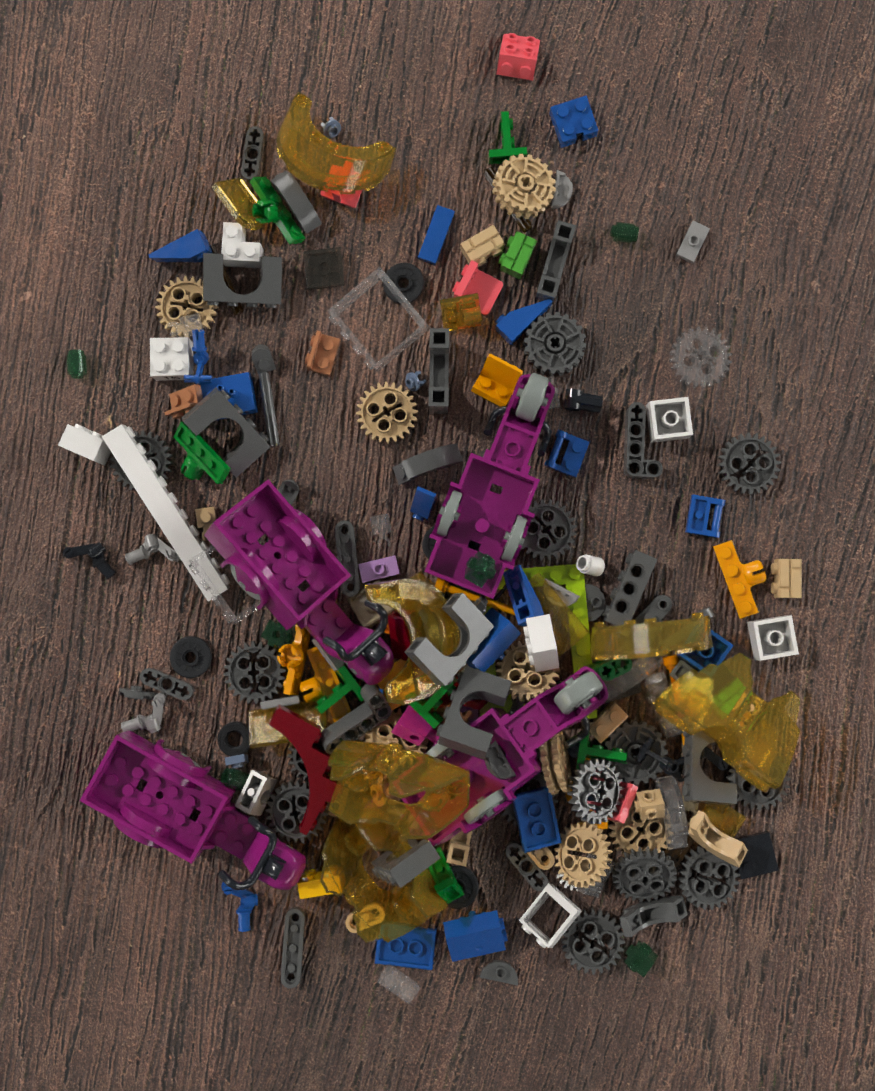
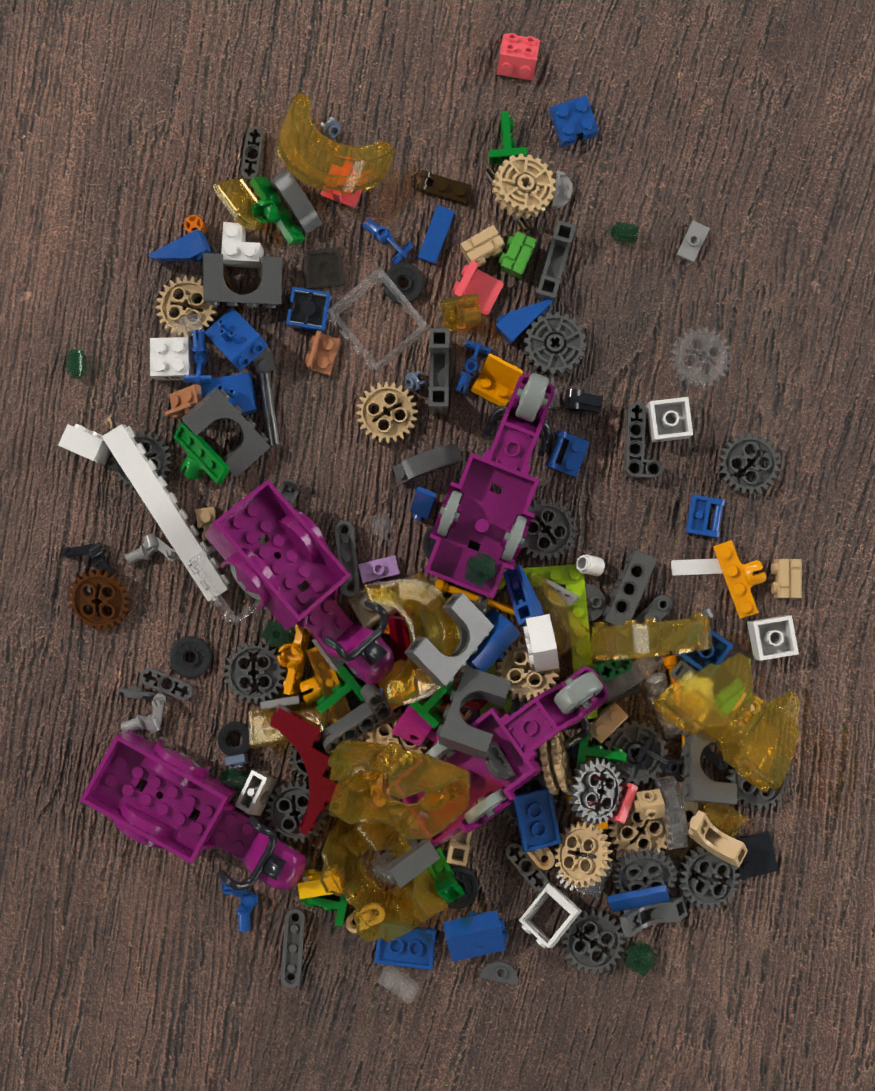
(81, 598): none -> reddish brown gear
(193, 222): none -> orange wheel
(236, 339): none -> blue piece
(308, 310): none -> piece
(329, 903): none -> green bracket
(385, 237): none -> blue pin
(444, 187): none -> dark brown plate
(471, 365): none -> blue pin
(638, 898): none -> blue tile
(695, 567): none -> white sticker

